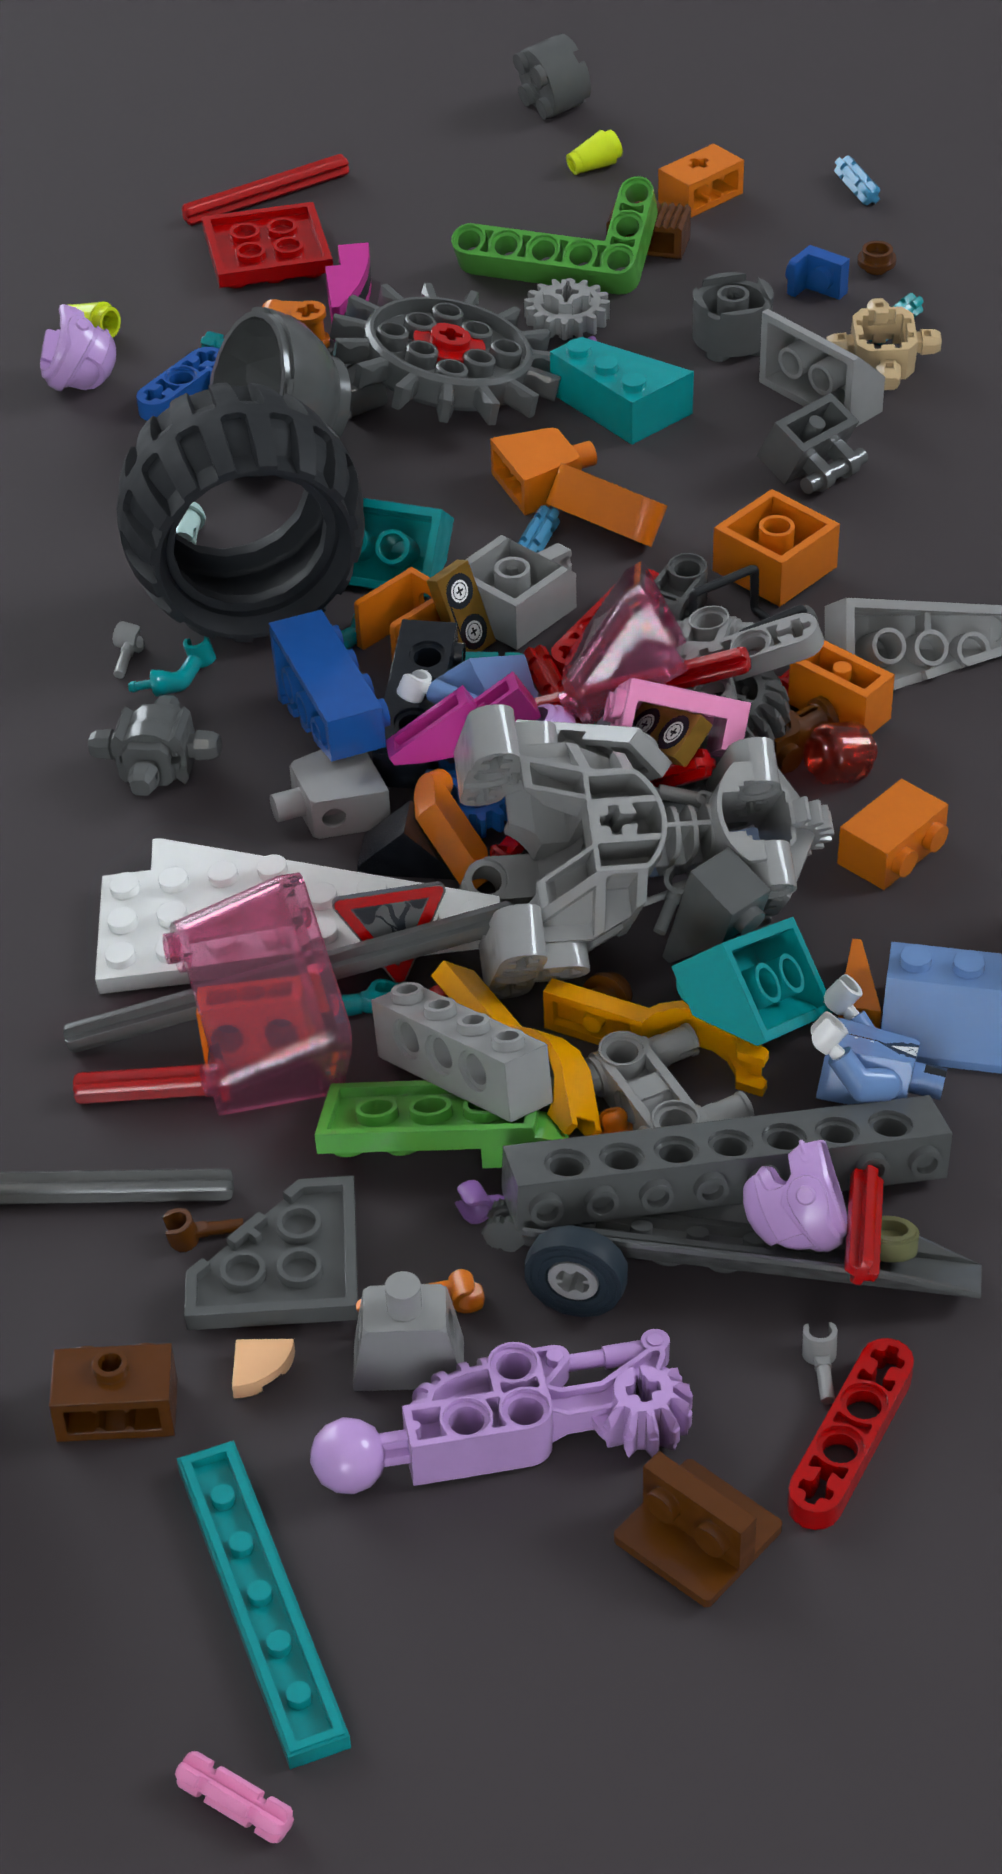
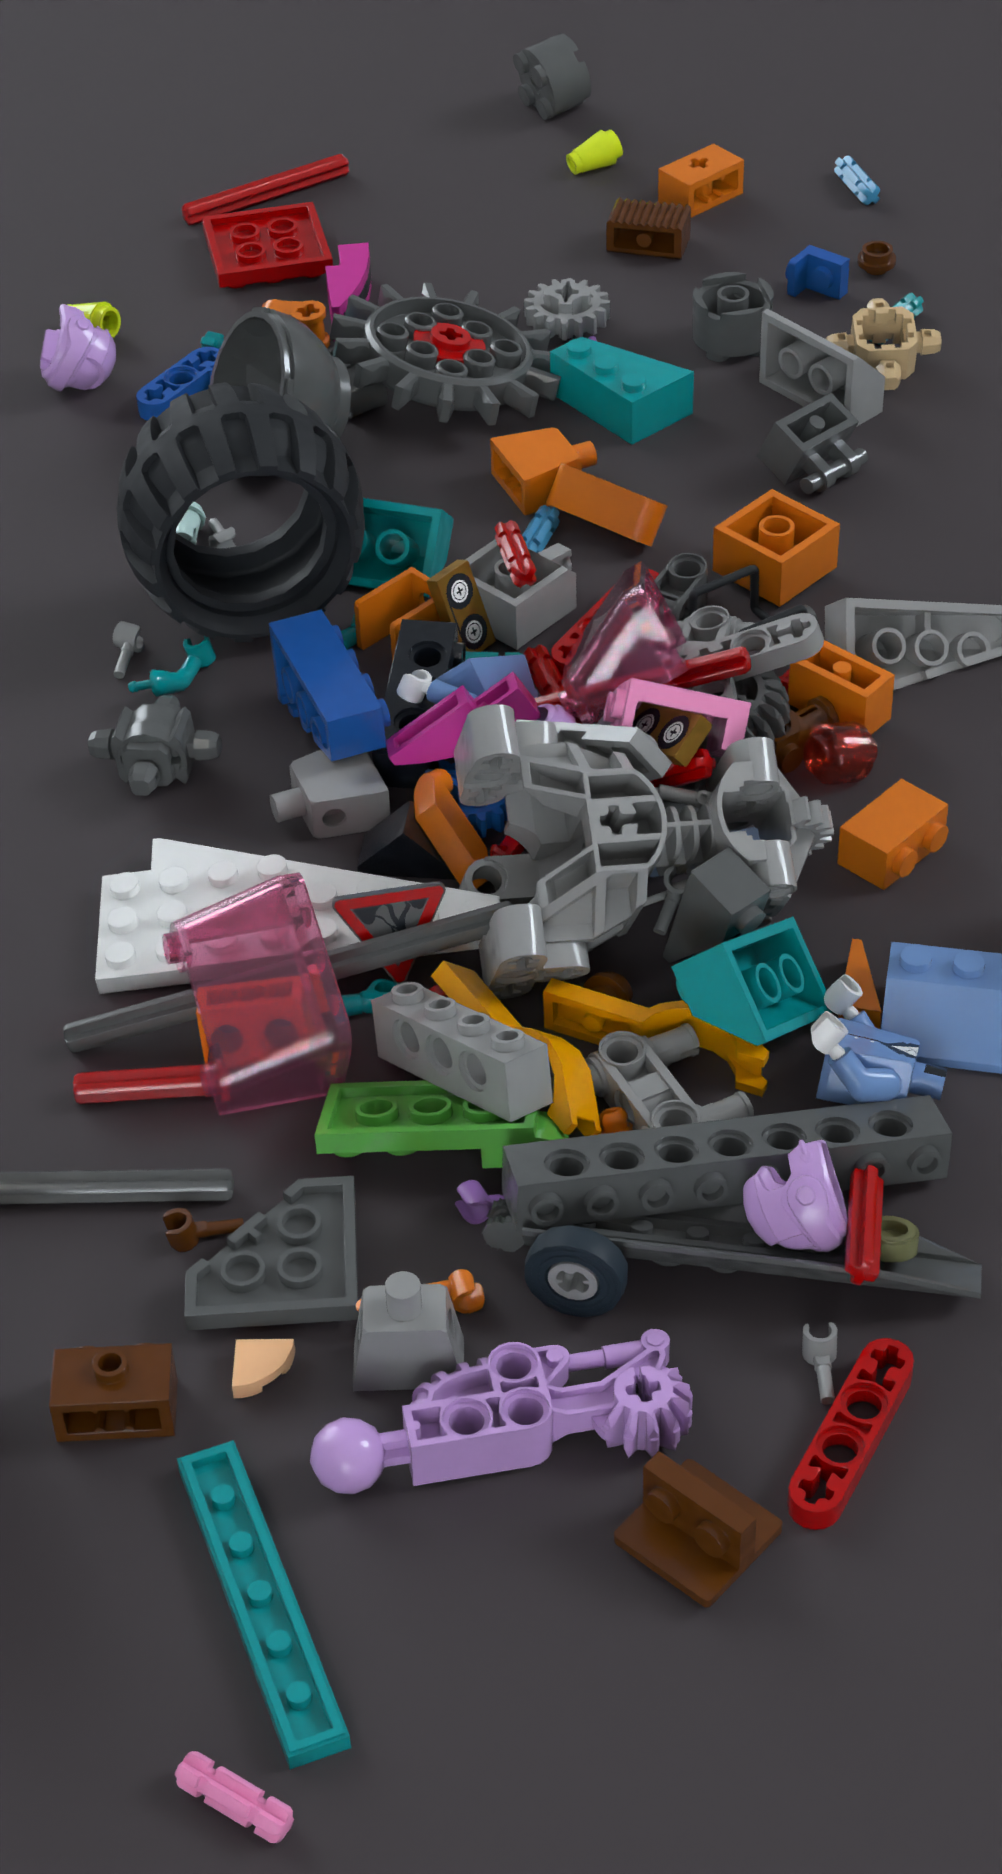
(222, 537): none -> light grey hand
(515, 553): none -> red axle
(567, 251): bright green beam -> none

